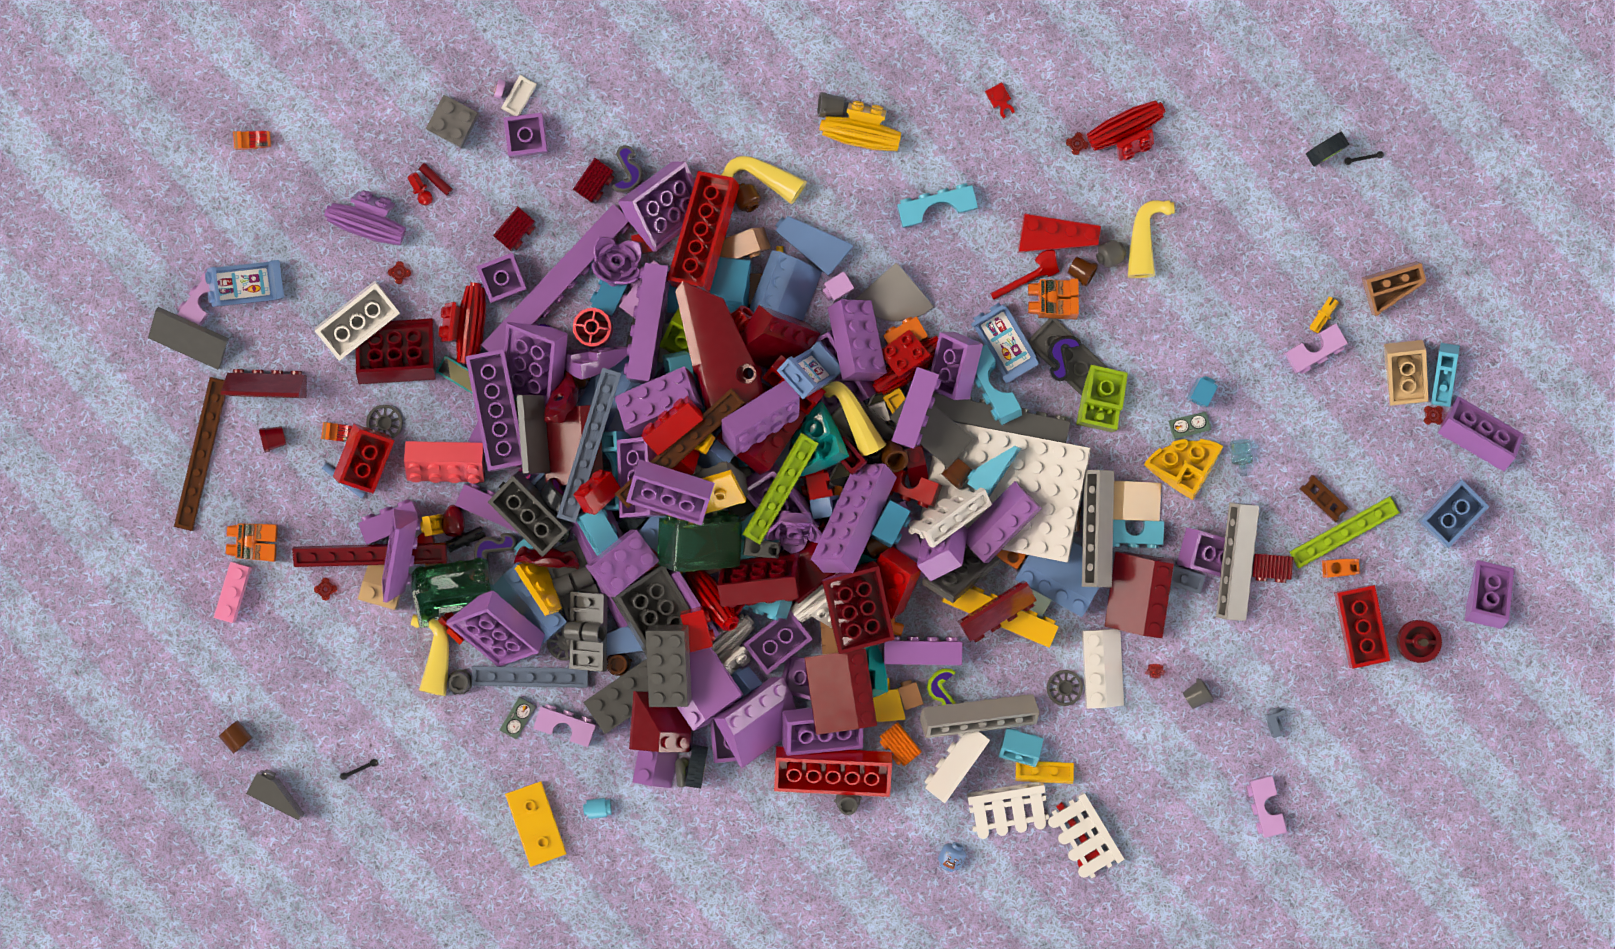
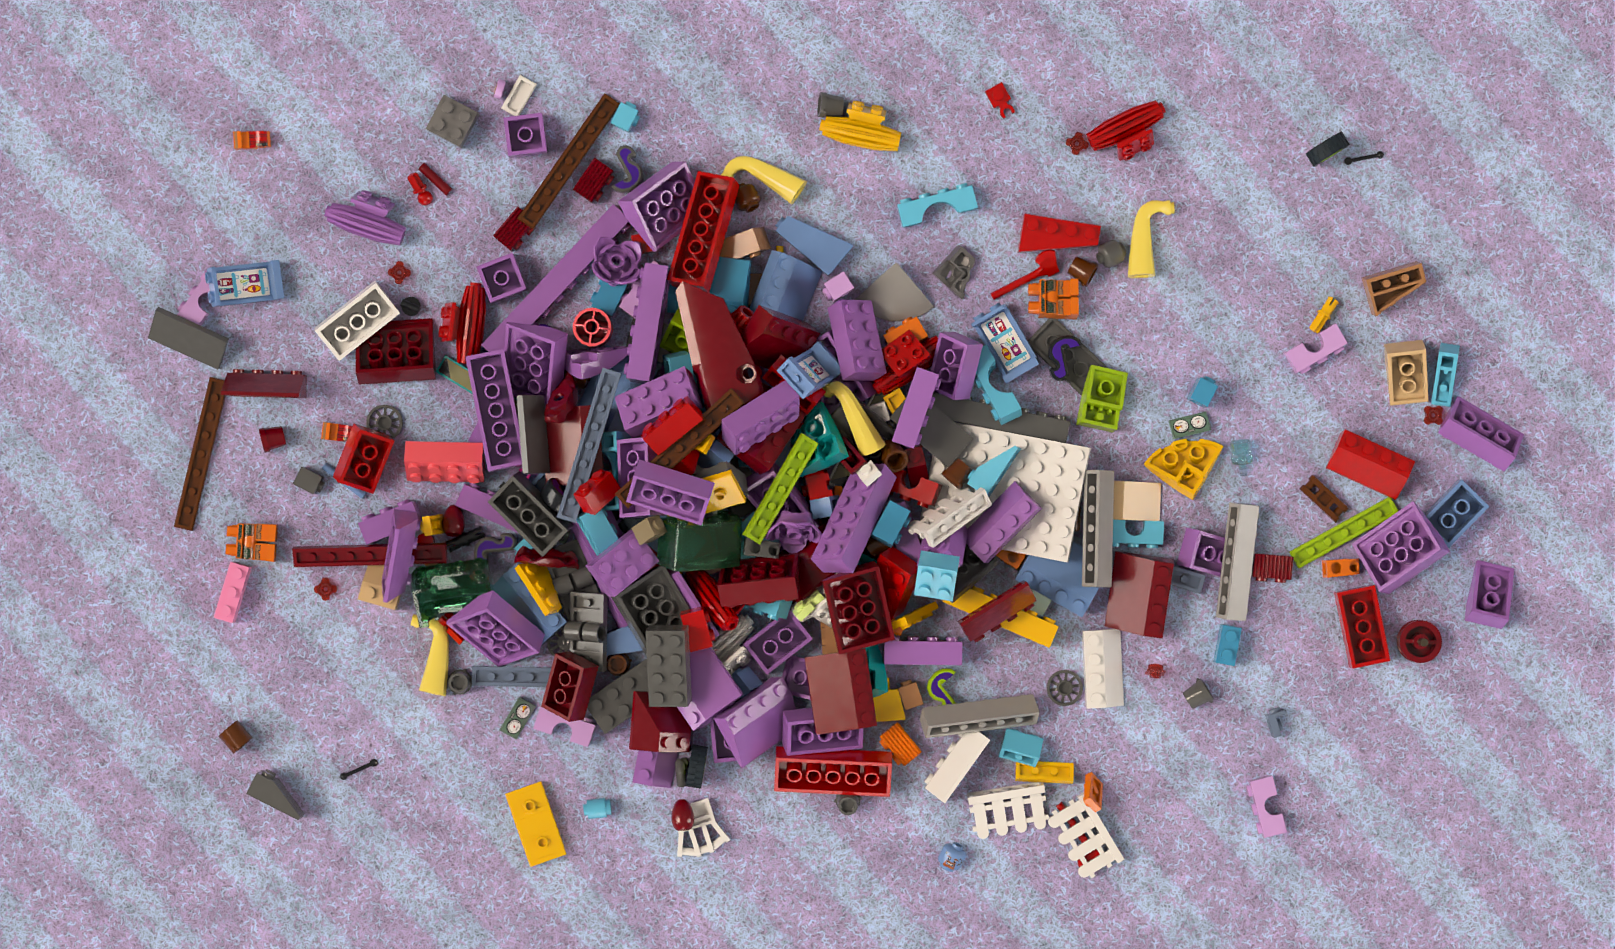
(309, 481): none -> dark grey brick
(410, 306): none -> black plate
(568, 161): none -> reddish brown tile
(569, 686): none -> dark red brick
(626, 116): none -> medium azure brick
(649, 529): none -> dark tan brick
(682, 815): none -> dark red animal
(702, 816): none -> white plate
(804, 608): none -> yellowish green plate
(869, 473): none -> white plate
(915, 616): none -> yellow plate
(936, 575): none -> medium azure brick
(960, 264): none -> flat silver slope
(1093, 792): none -> orange plate
(1227, 645): none -> dark azure brick
(1370, 464): none -> red slope
(1400, 548): none -> medium lavender slope

